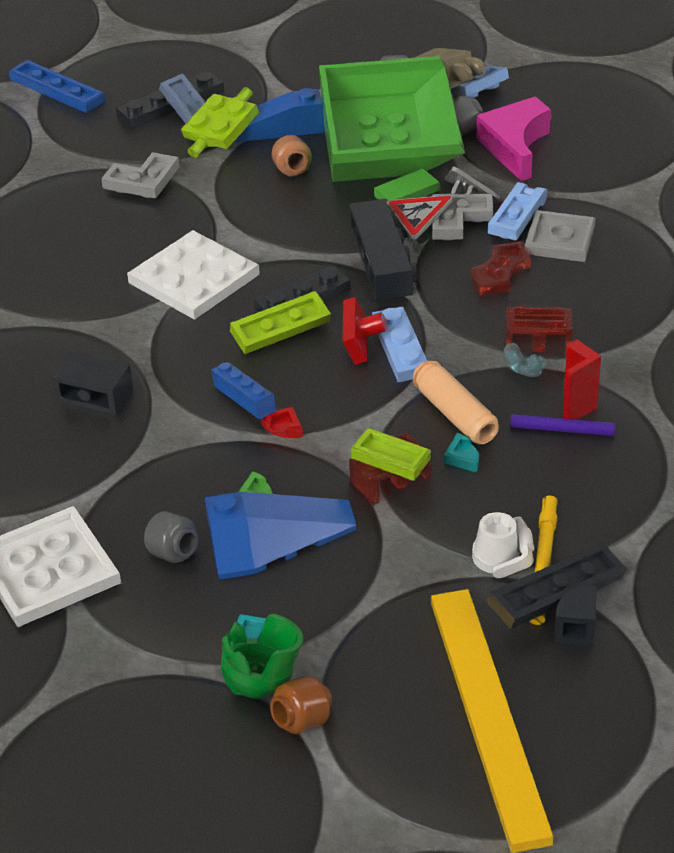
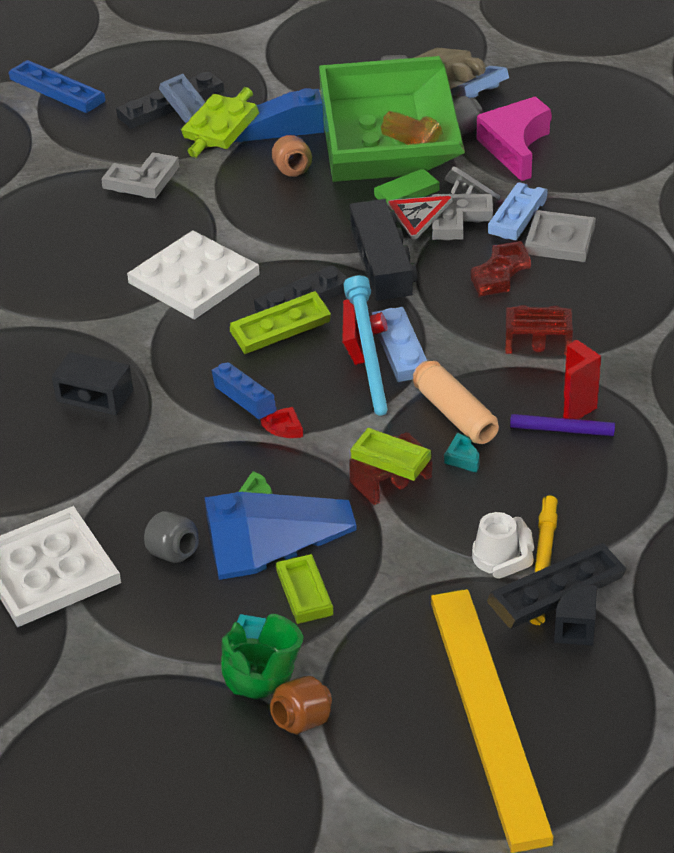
(304, 589): none -> lime tile
(358, 290): none -> medium azure piece
(410, 129): none -> clear orange piece
(529, 367): clear light blue arm -> none

